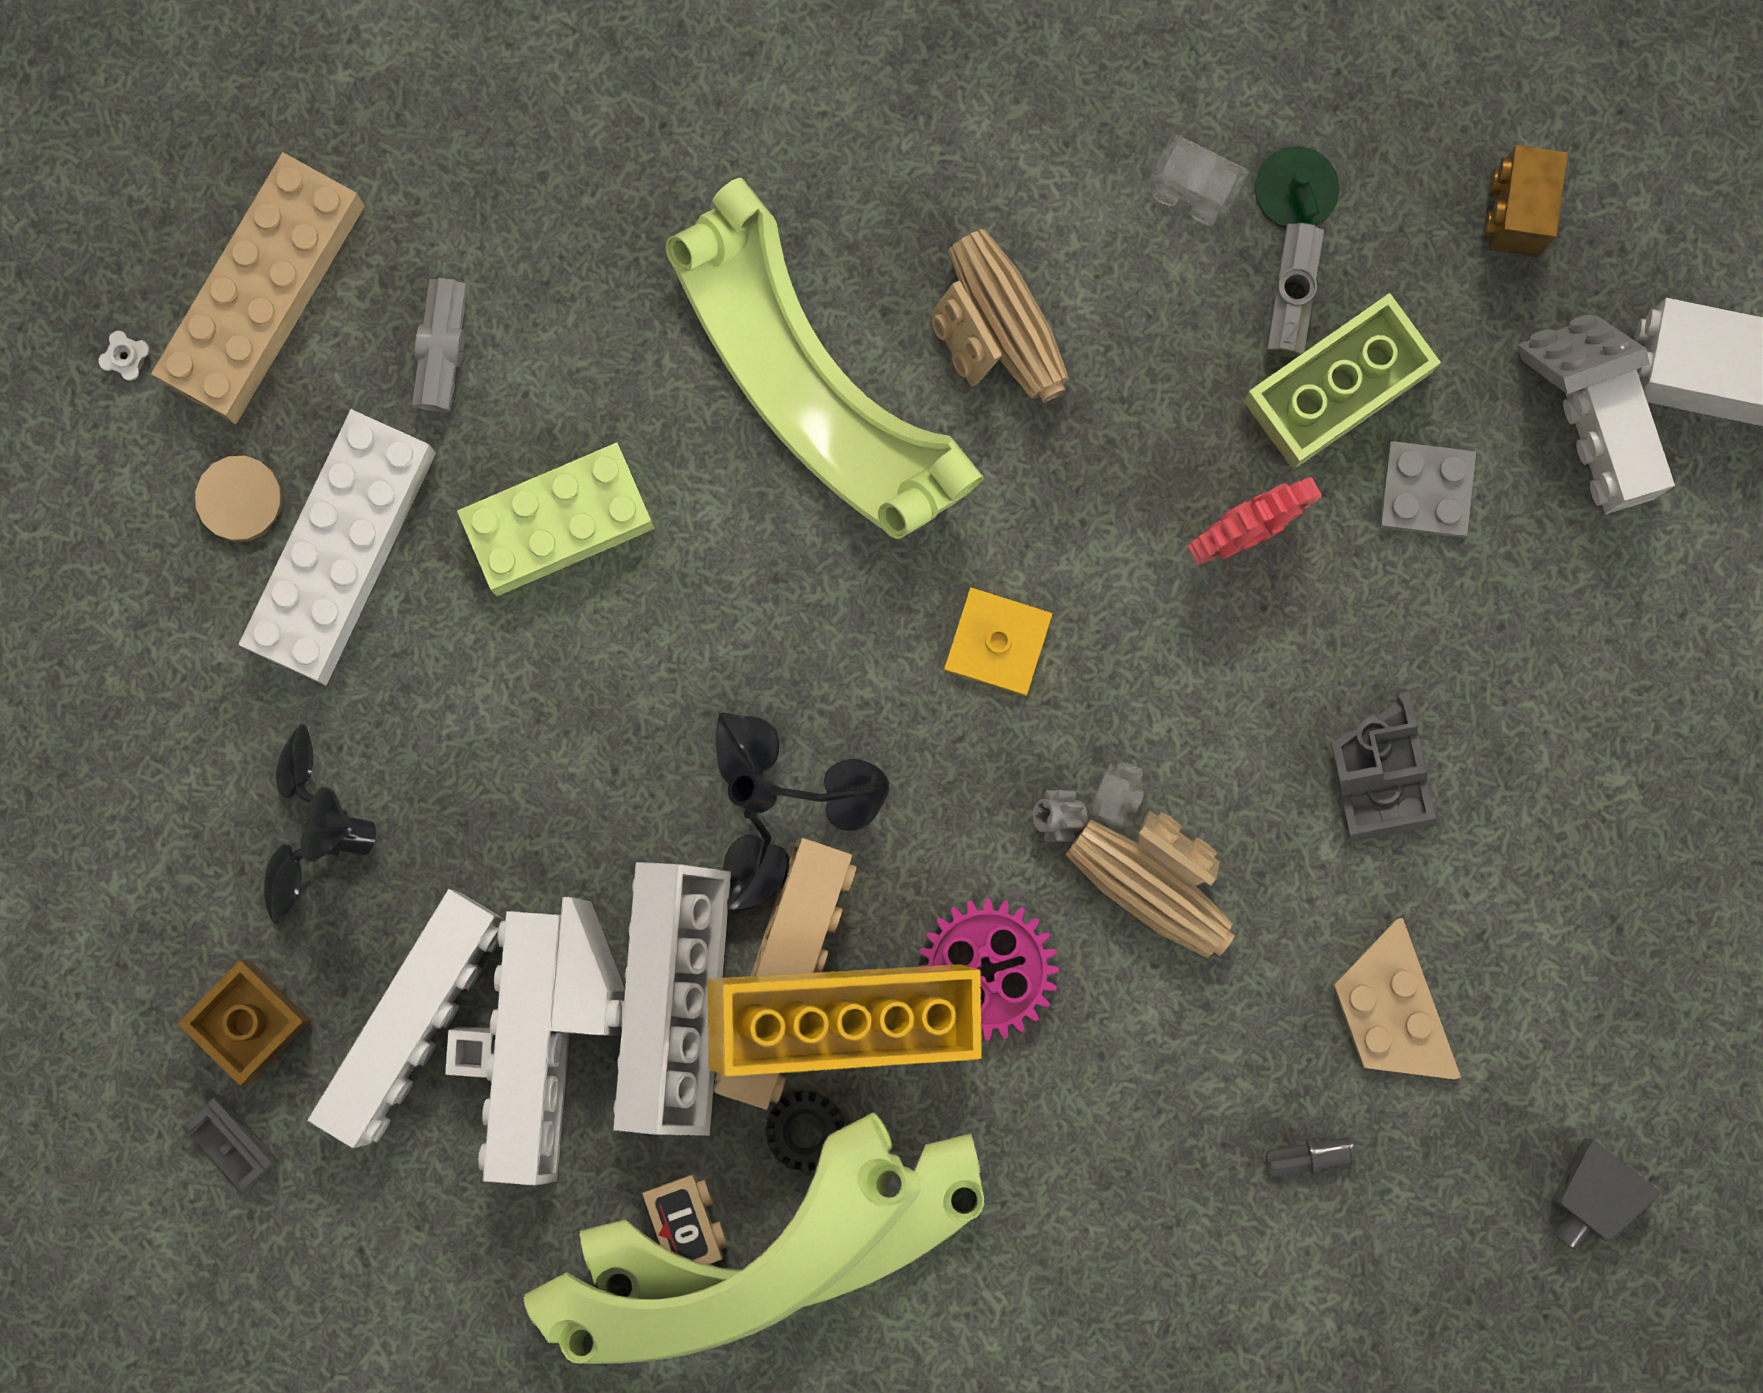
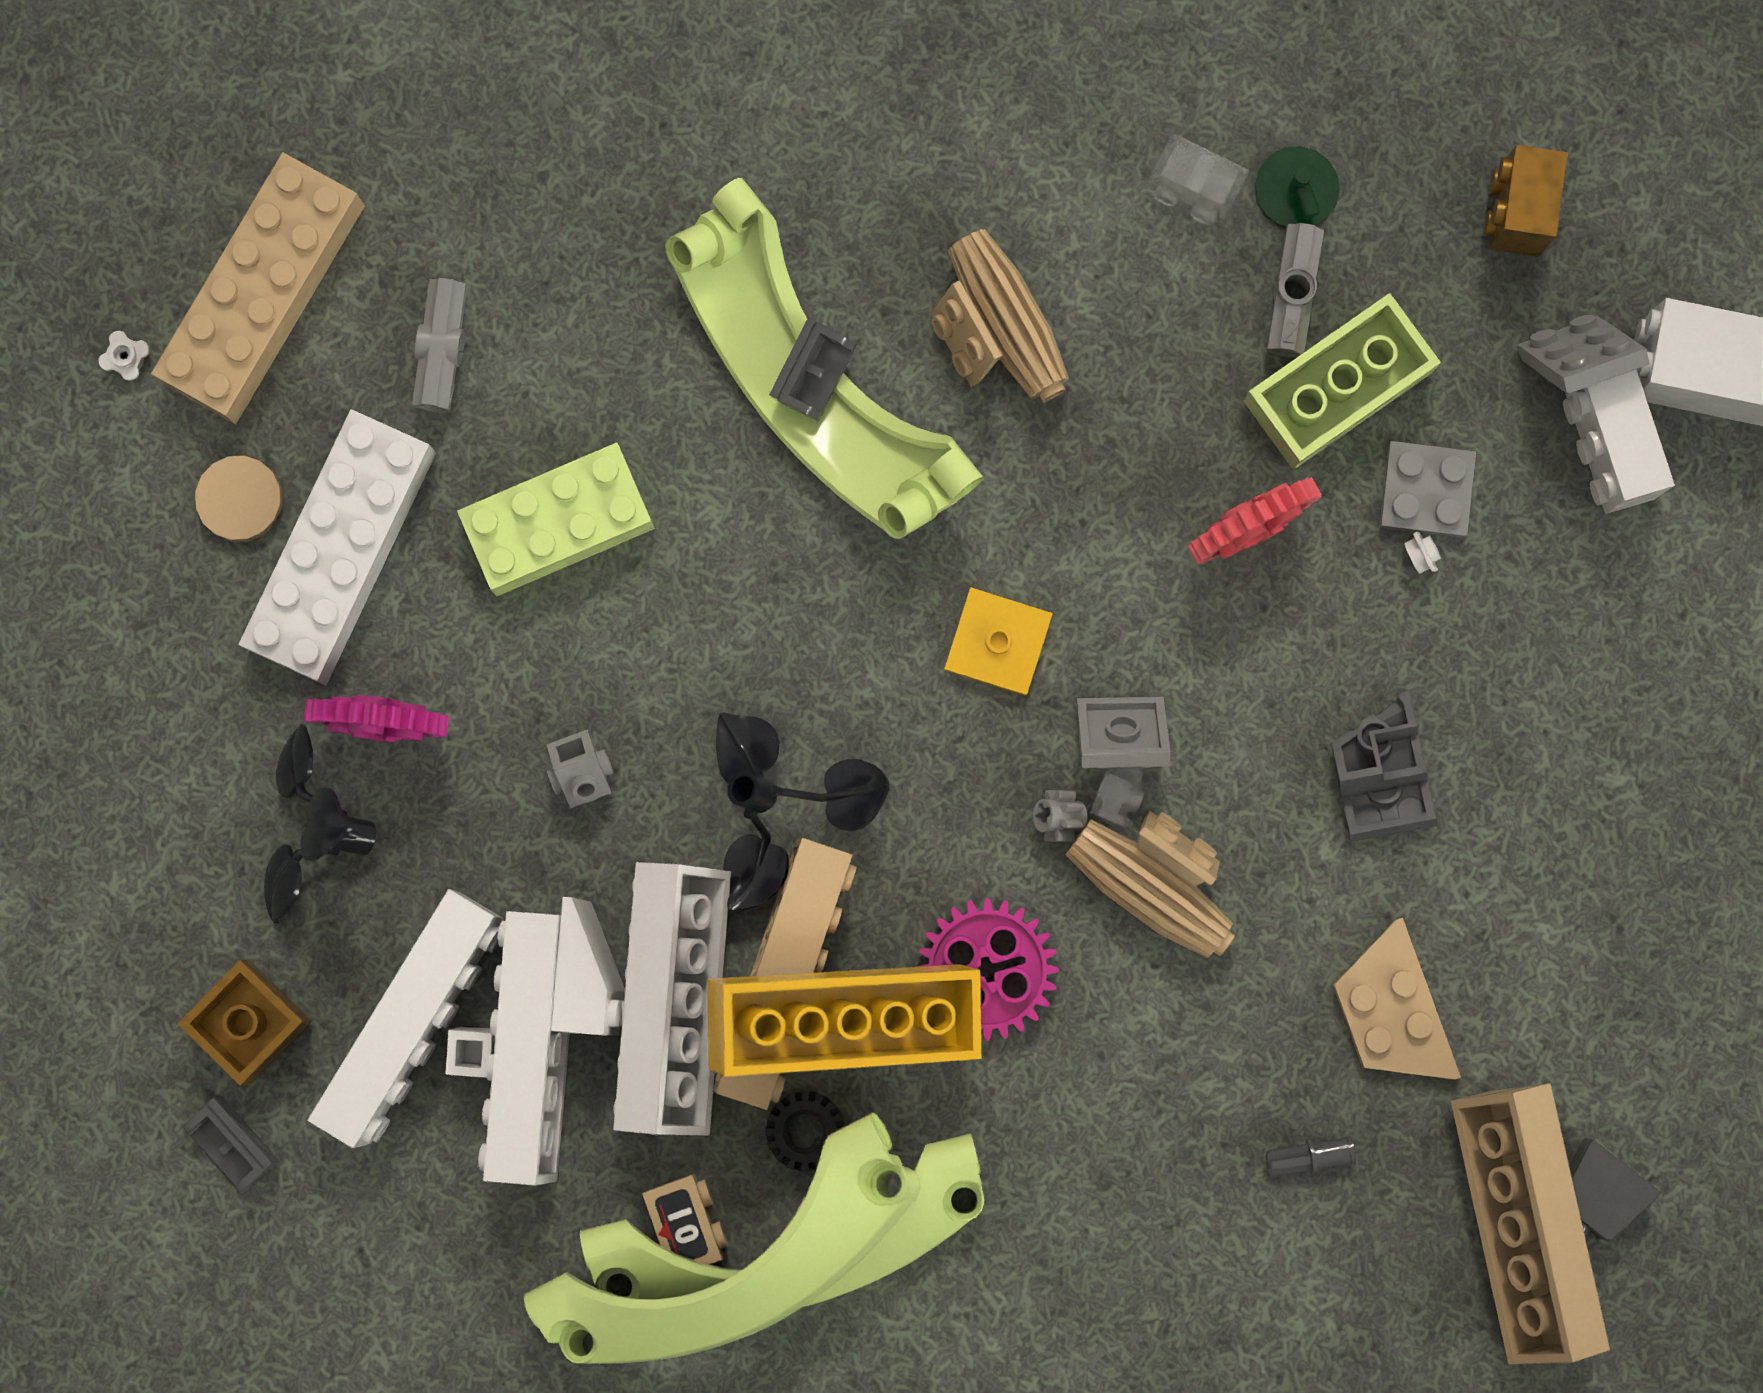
(376, 718): none -> dark pink gear
(579, 769): none -> light grey brick
(813, 369): none -> dark grey hinge
(1123, 732): none -> light grey plate
(1423, 553): none -> white plate
(1530, 1225): none -> tan brick

